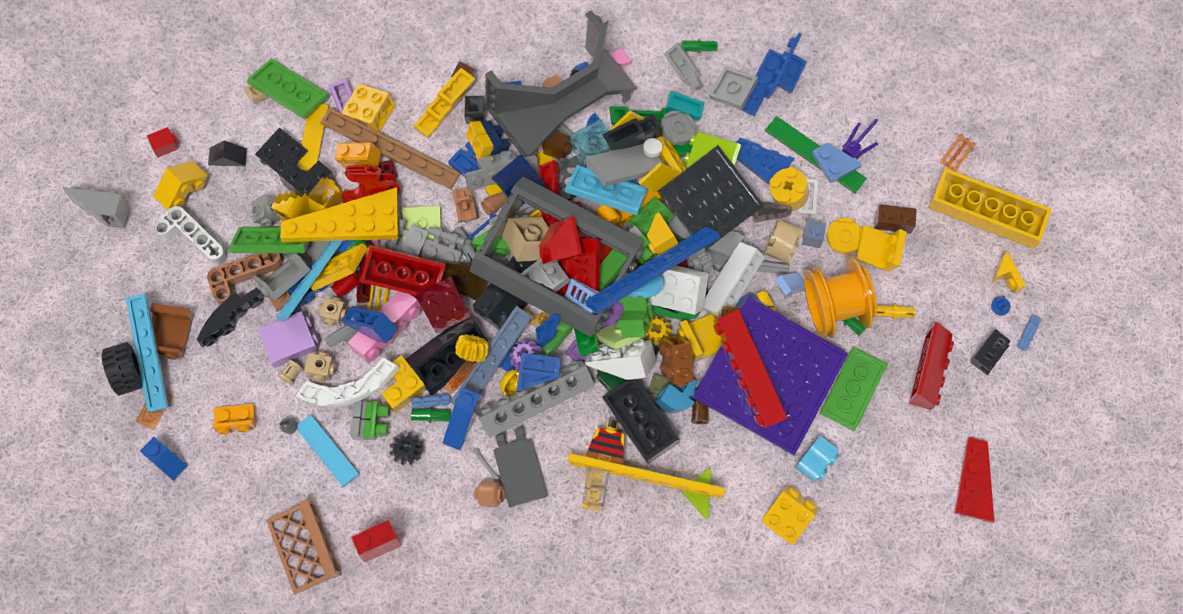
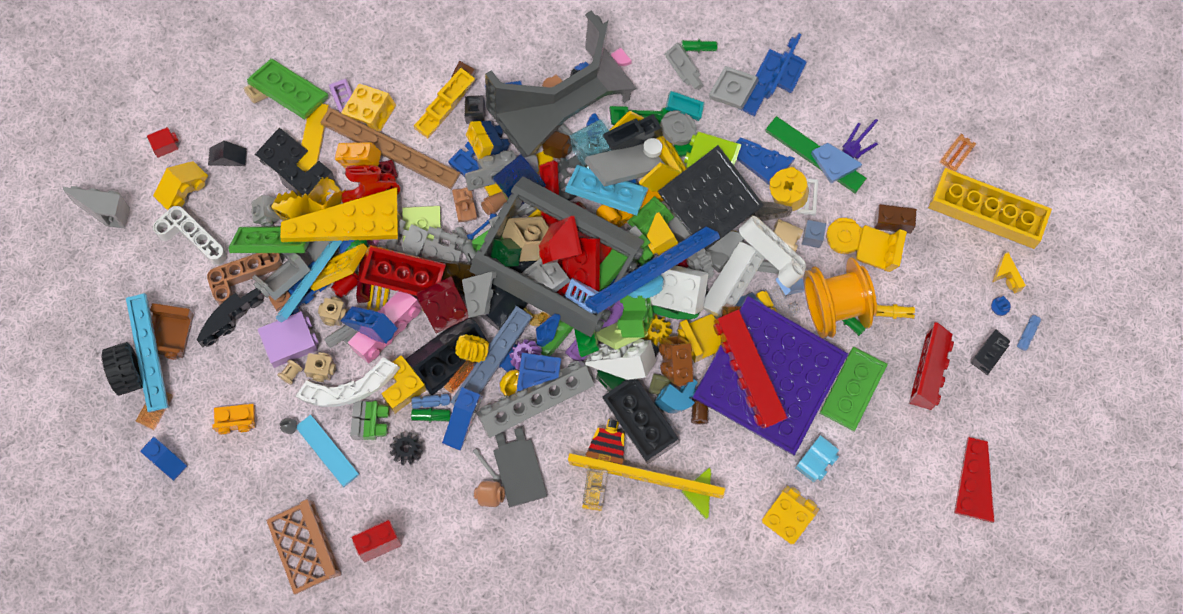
(478, 293): none -> light grey wing
(506, 252): none -> dark green brick
(775, 250): none -> white beam

